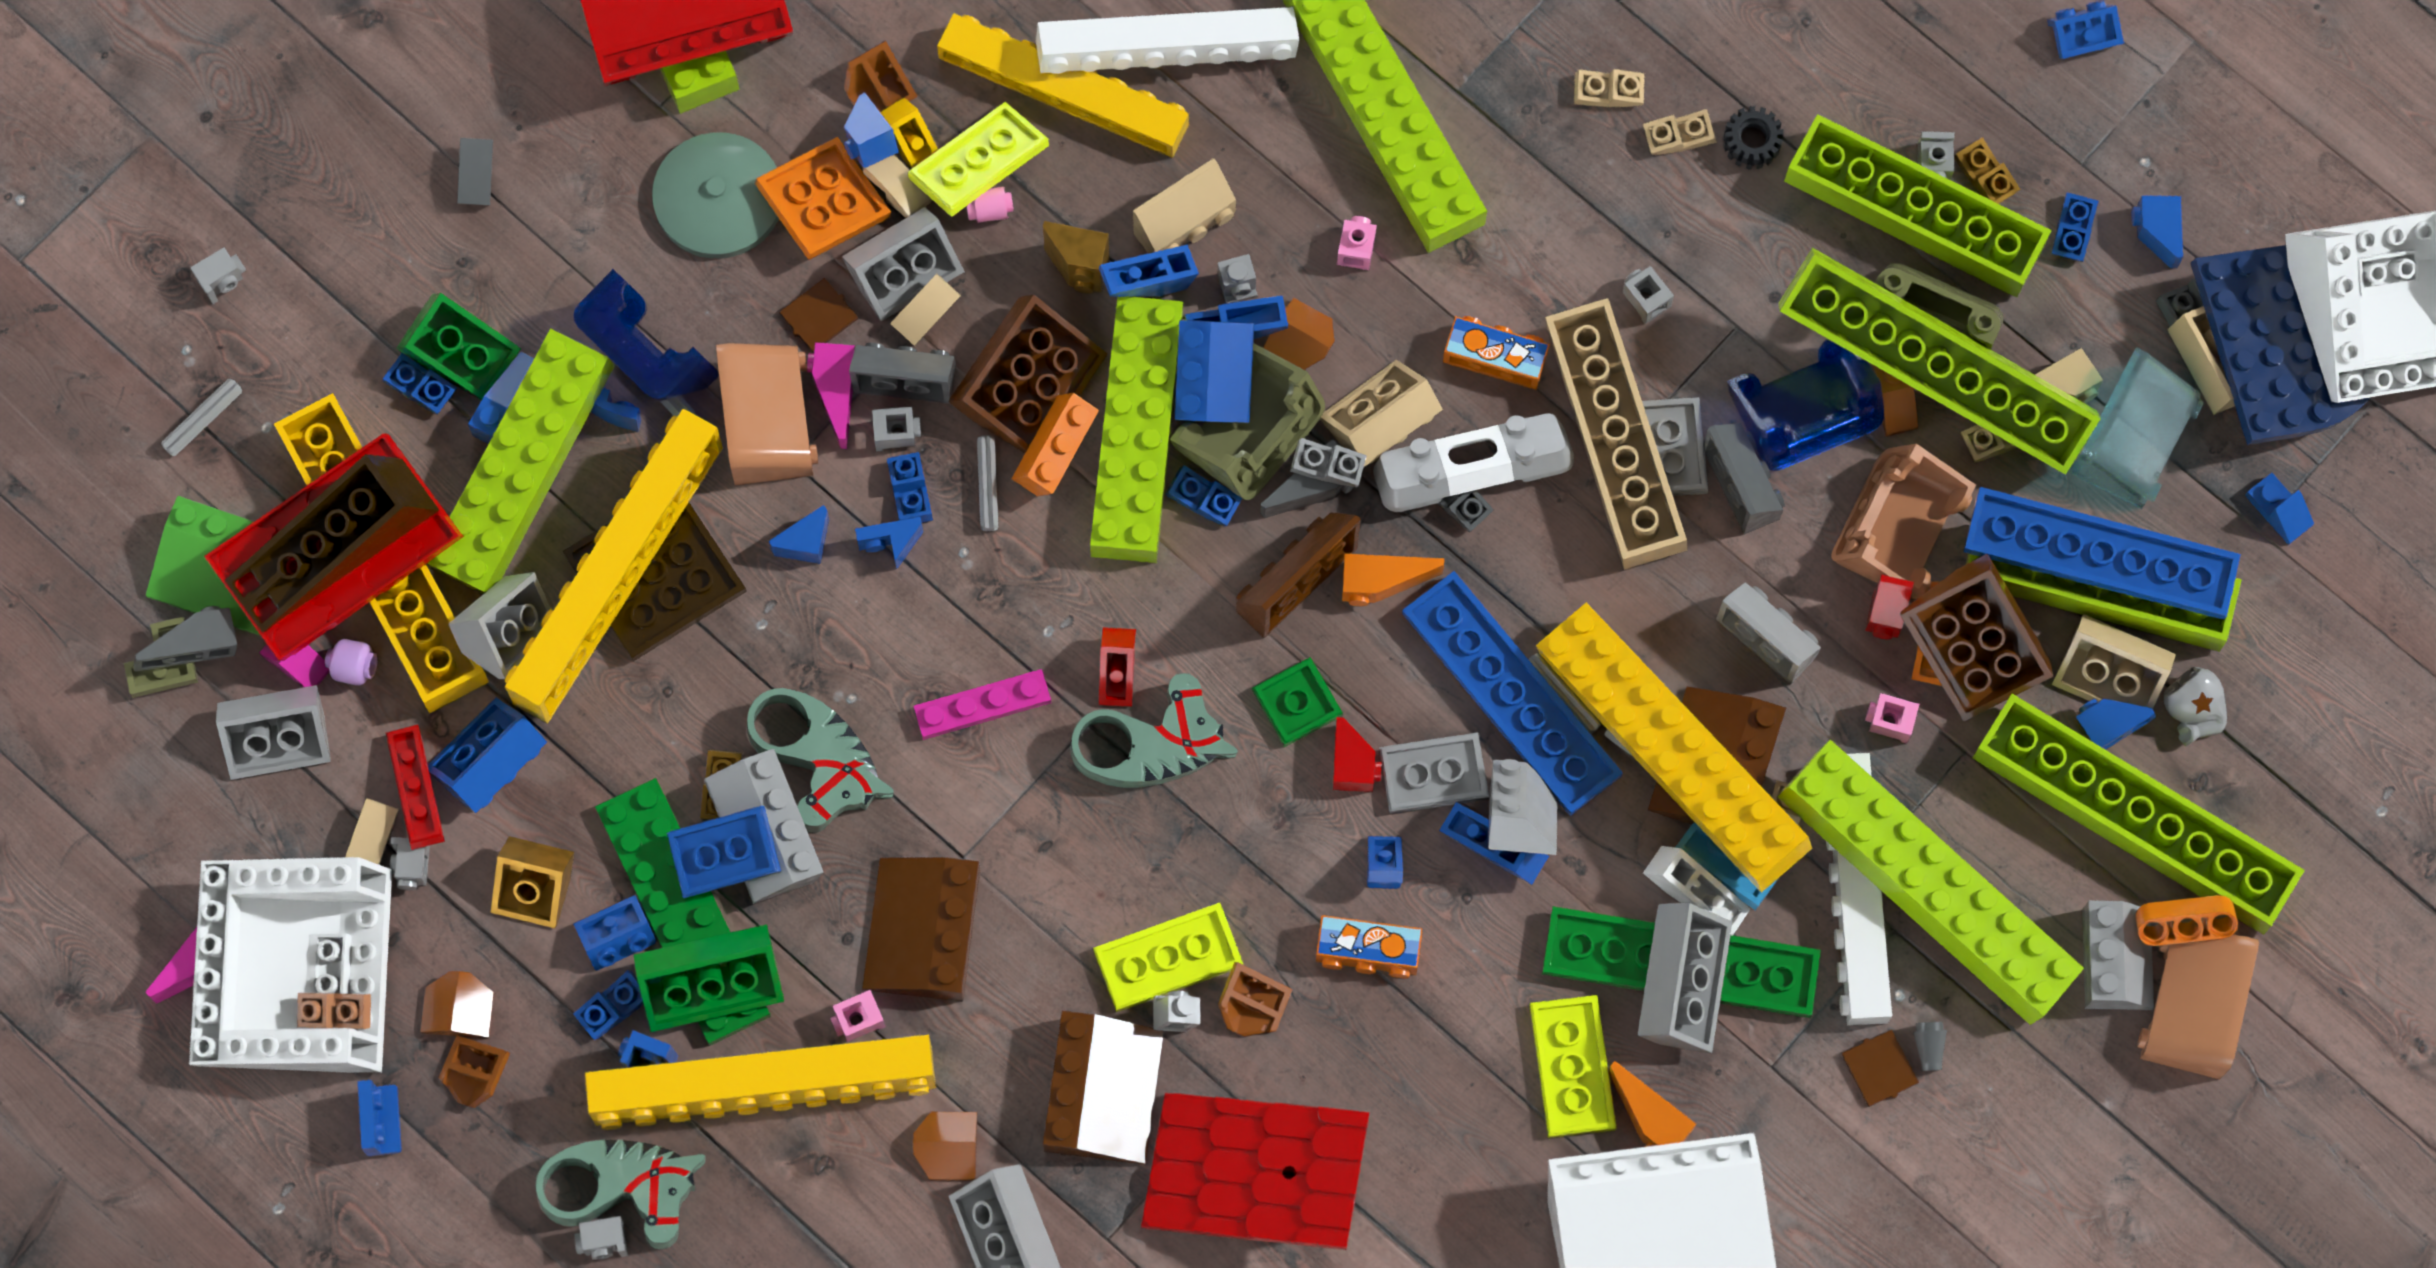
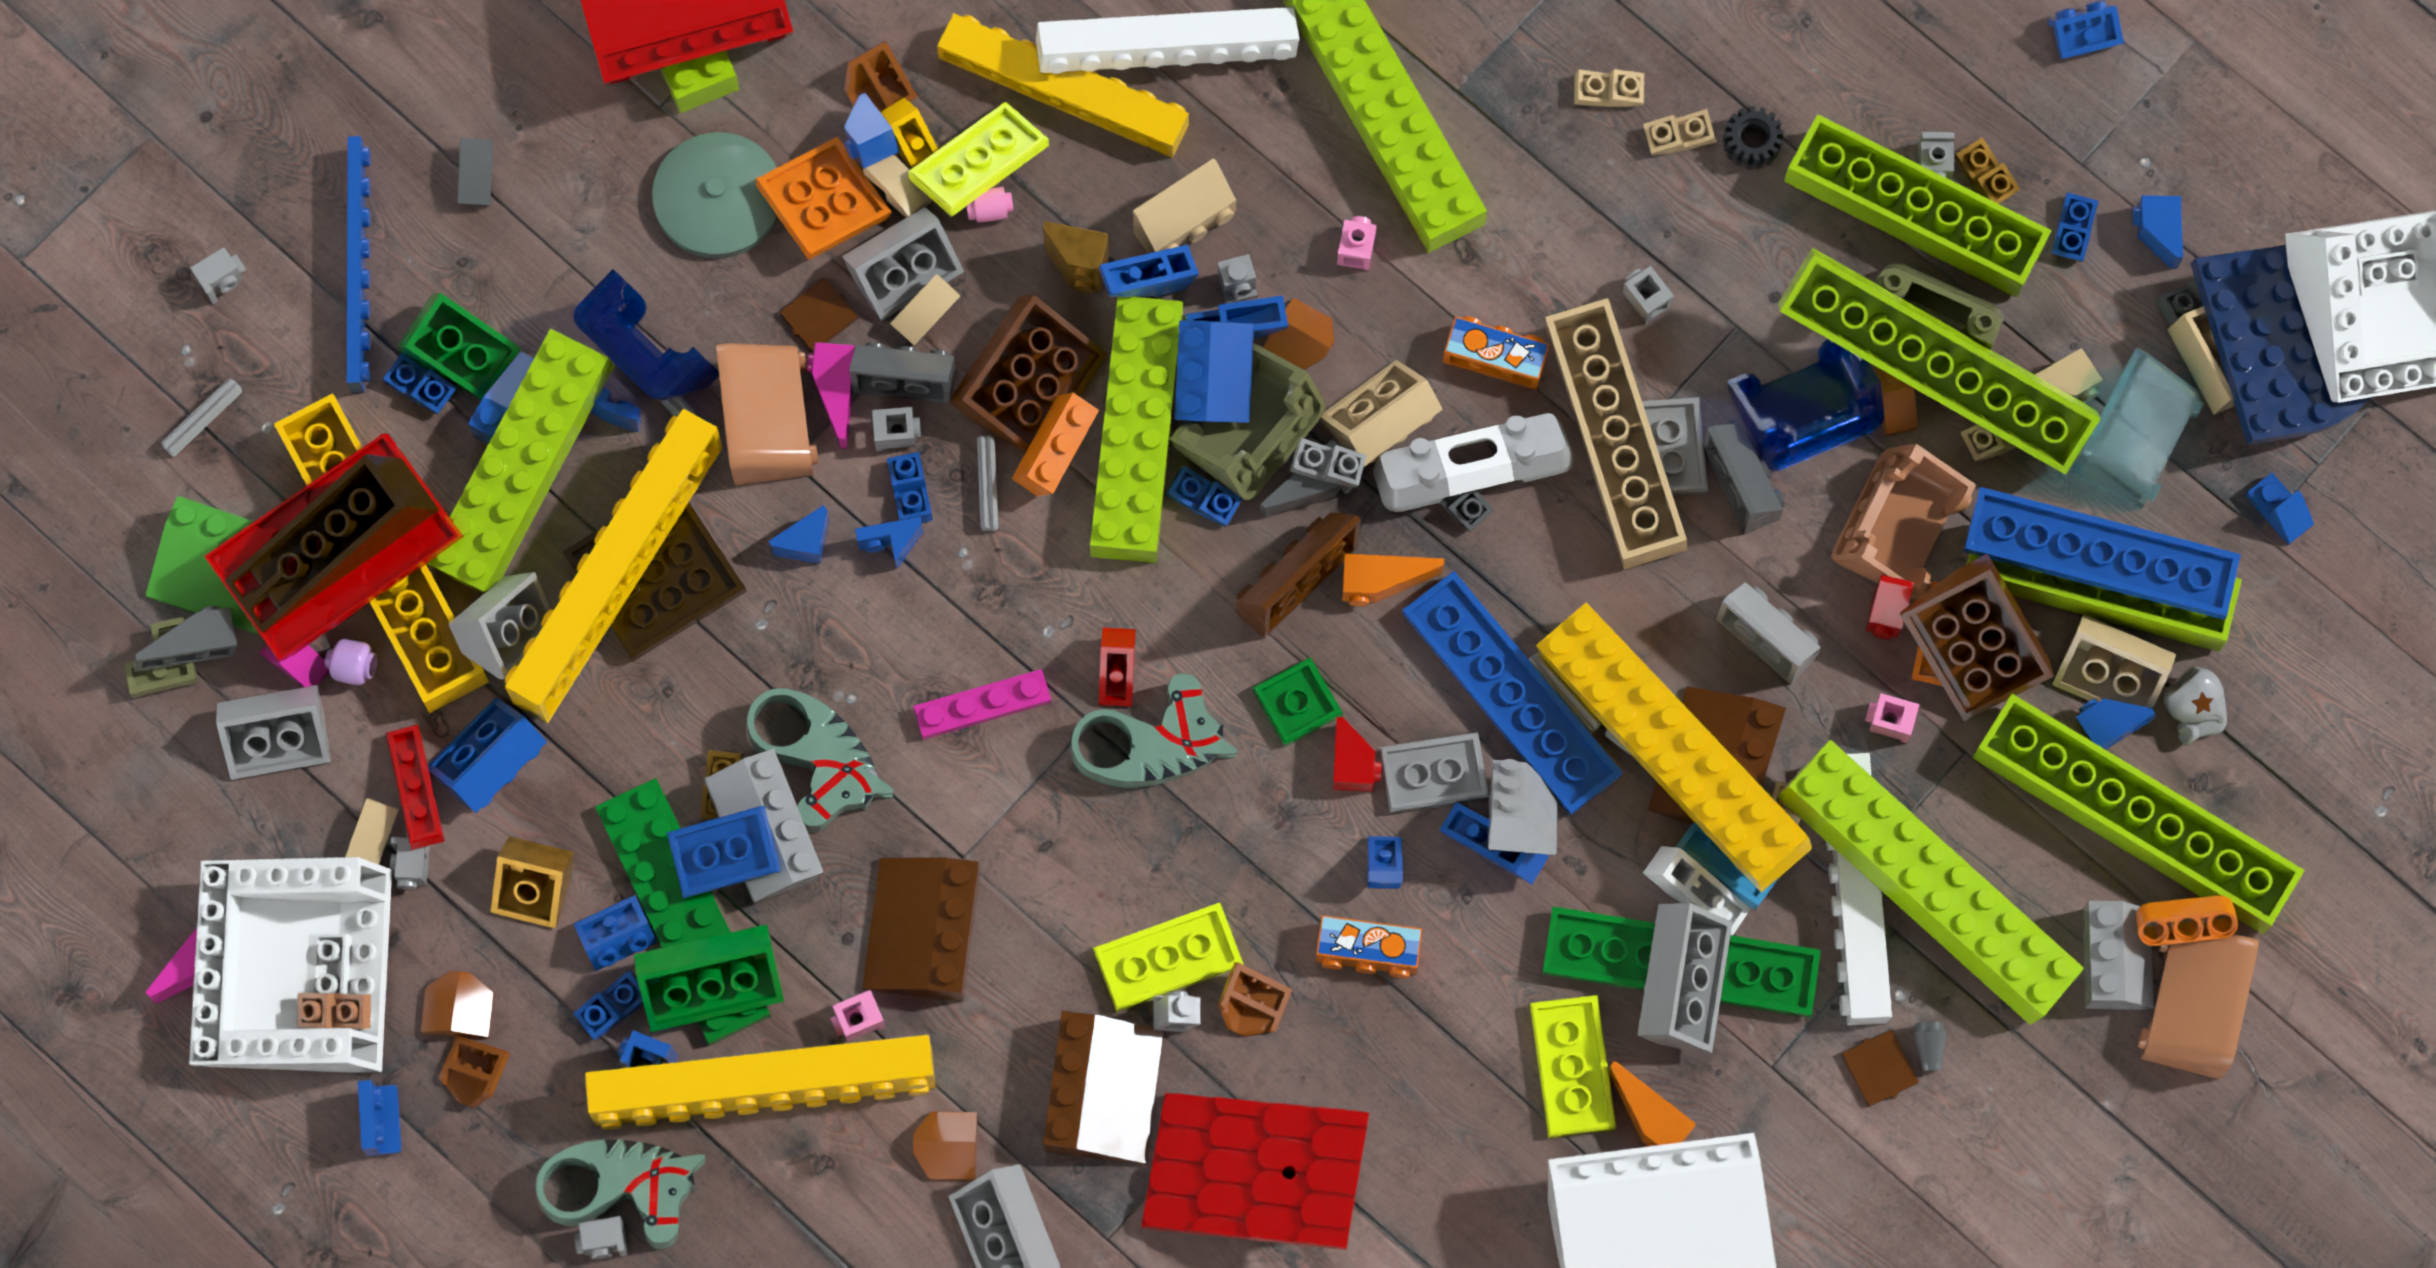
(357, 276): none -> blue plate

